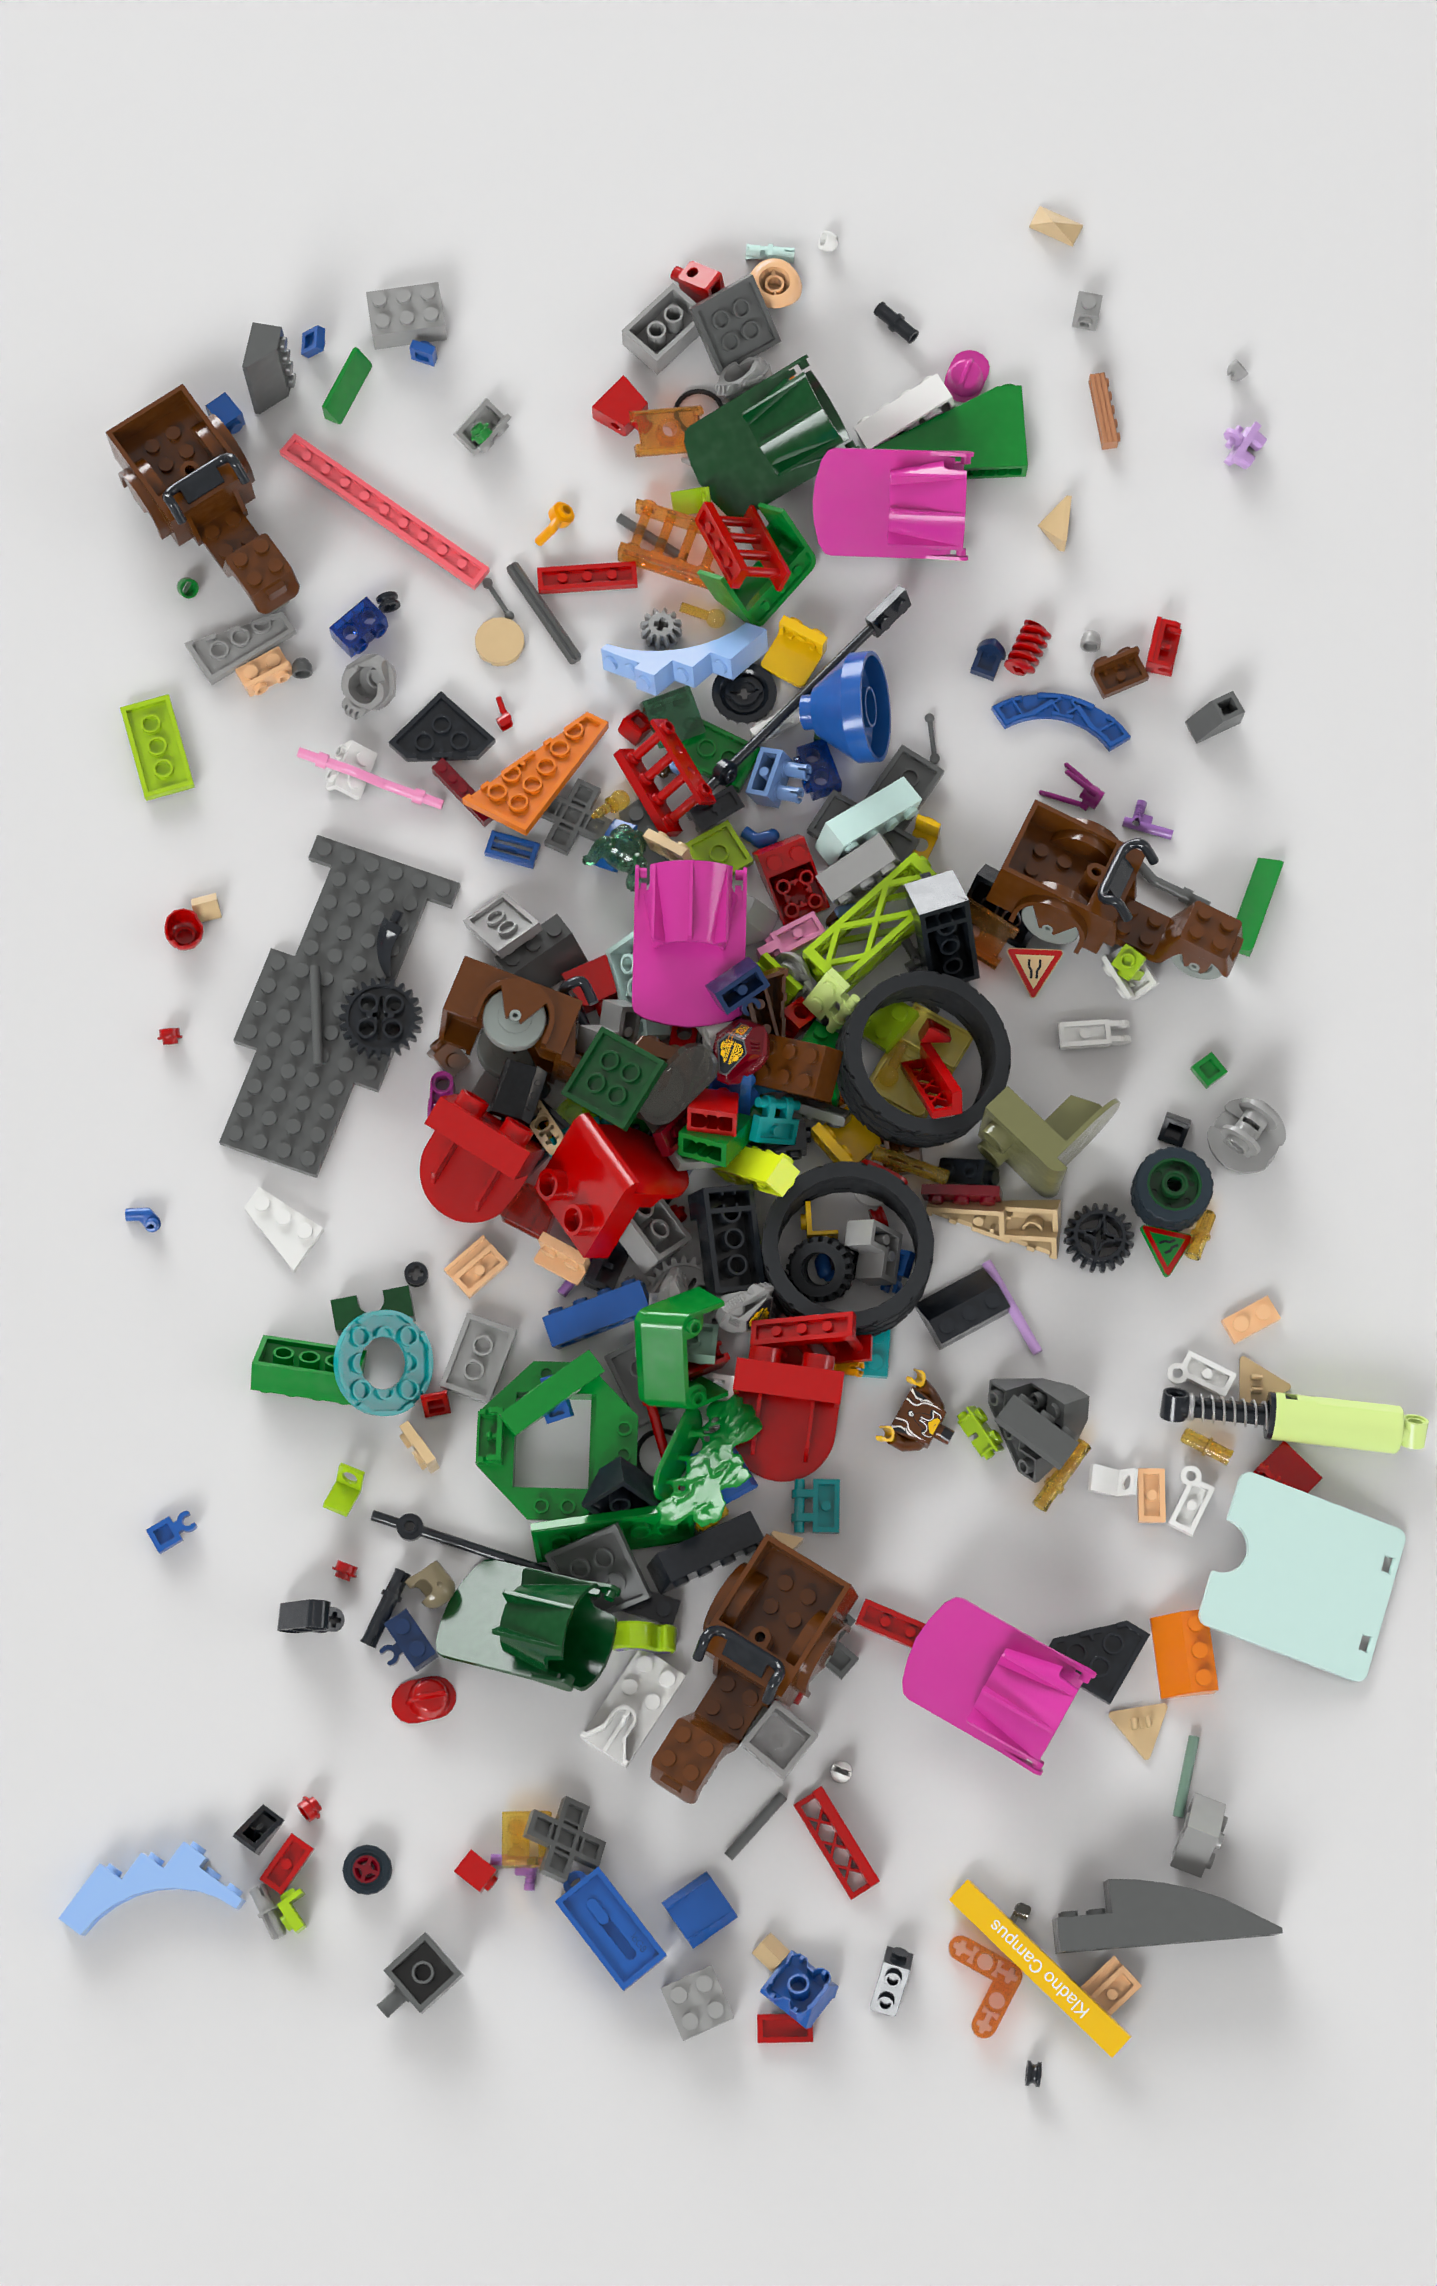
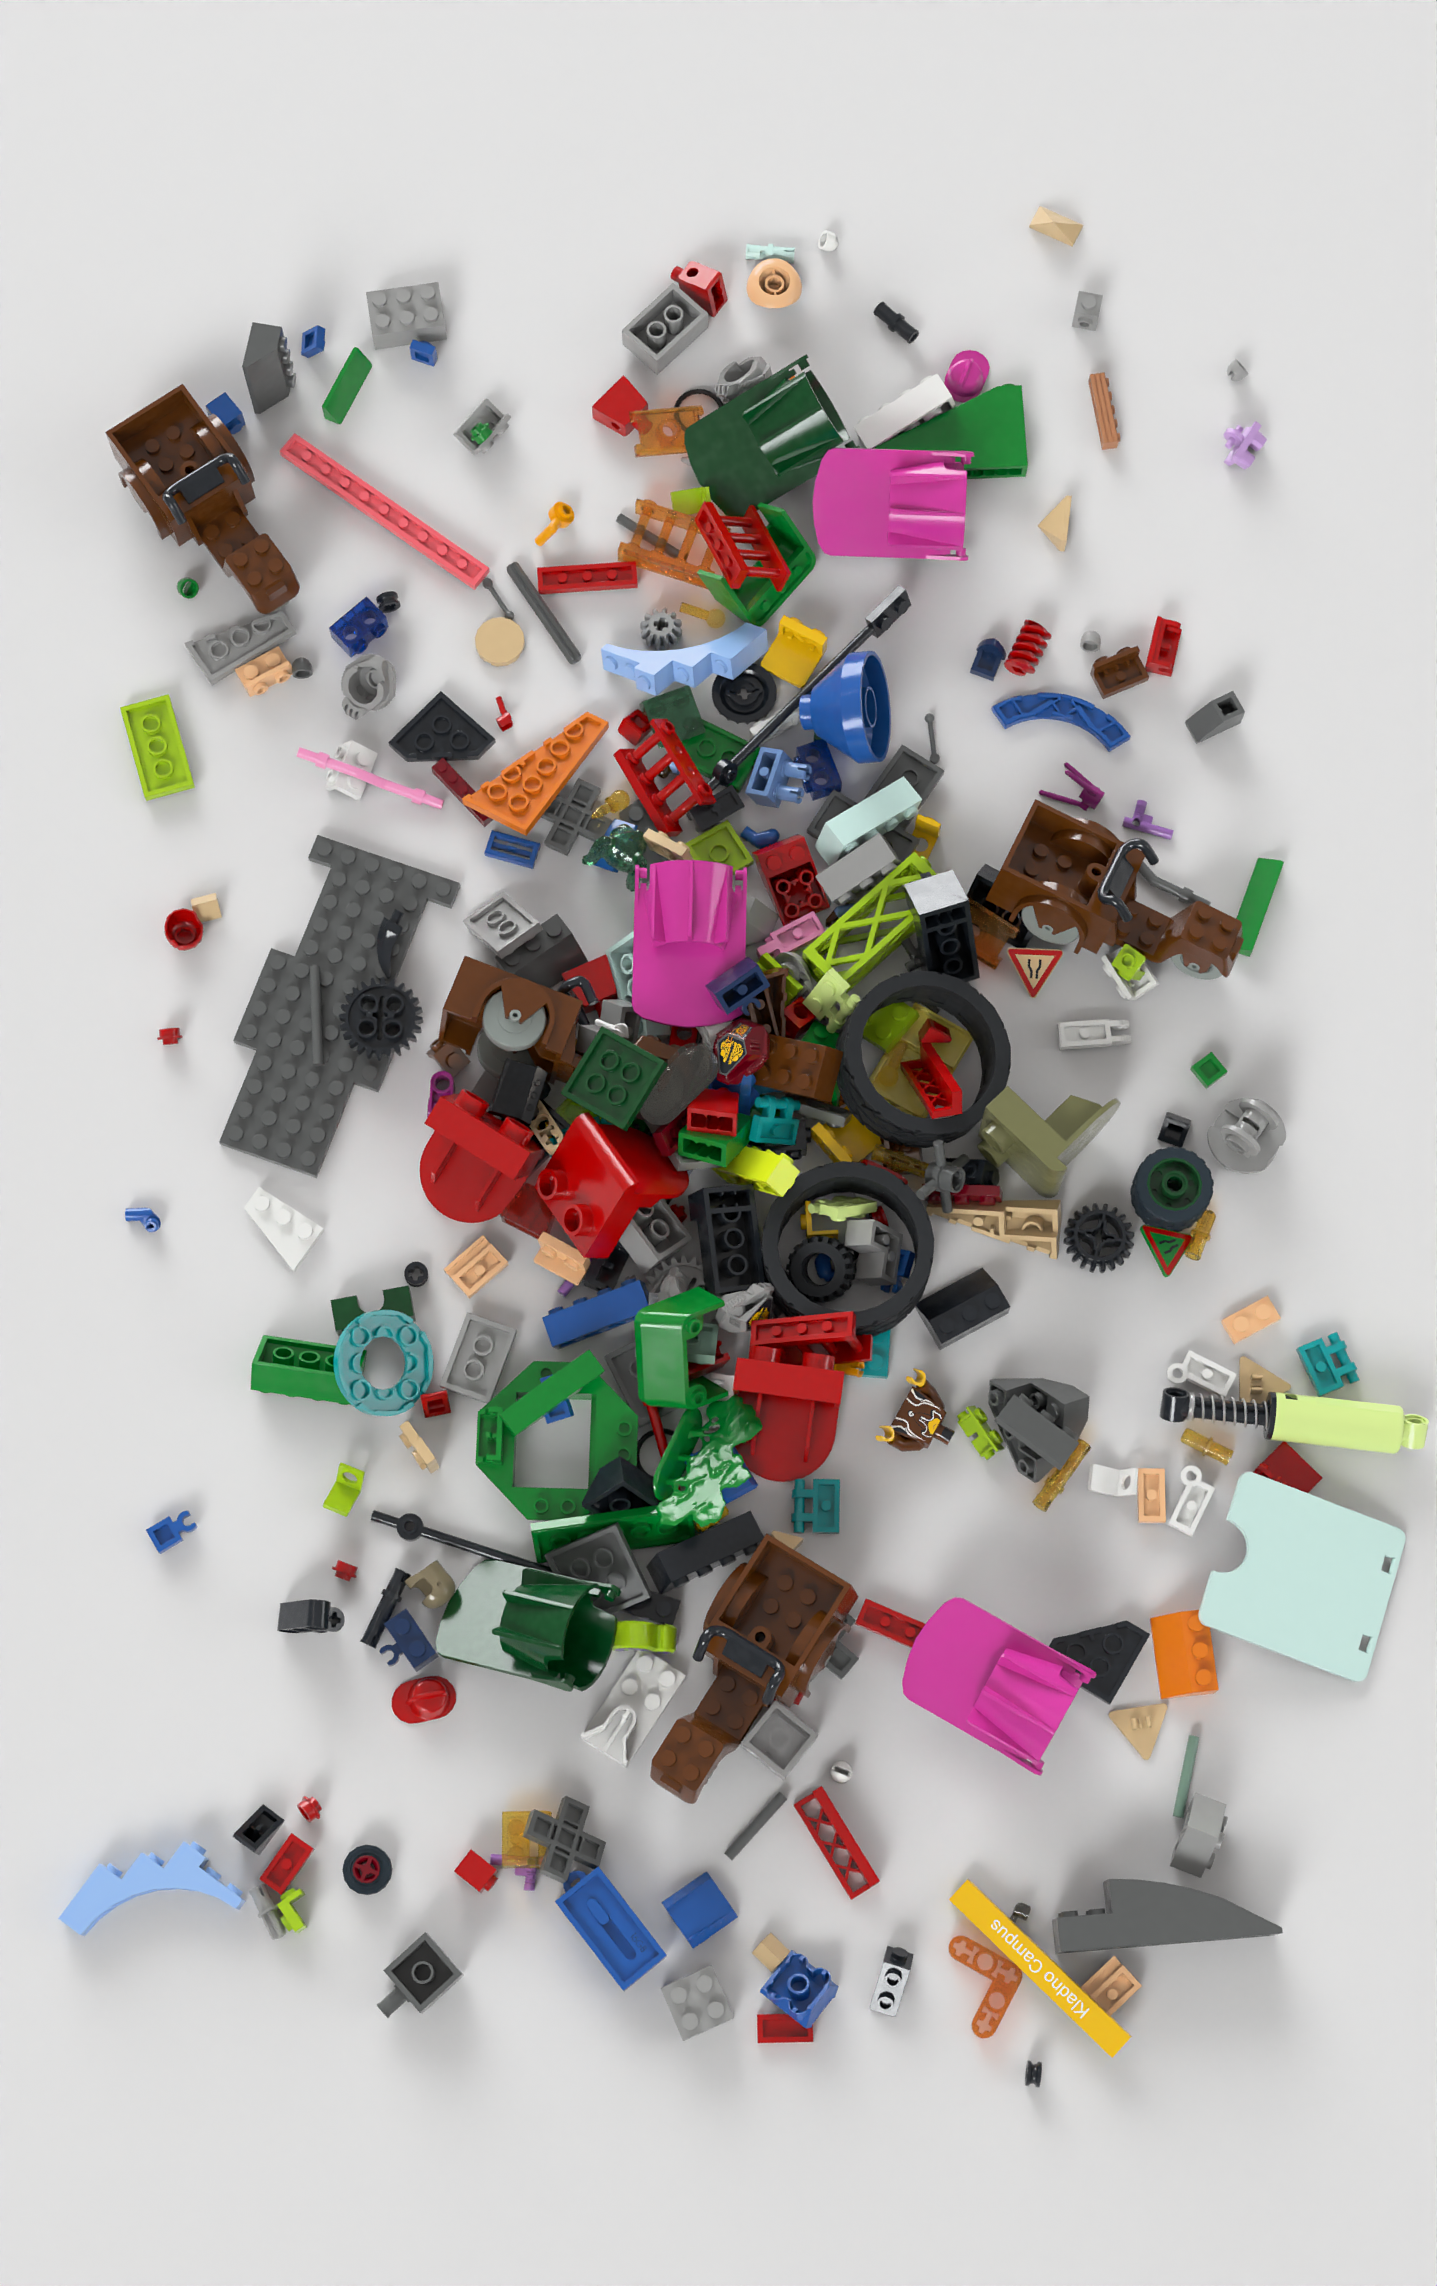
(619, 1029): none -> white hand
(734, 323): dark grey plate -> none
(843, 1207): none -> yellowish green plate
(943, 1177): none -> dark grey bar
(1014, 1310): lavender bar -> none
(1320, 1365): none -> teal plate

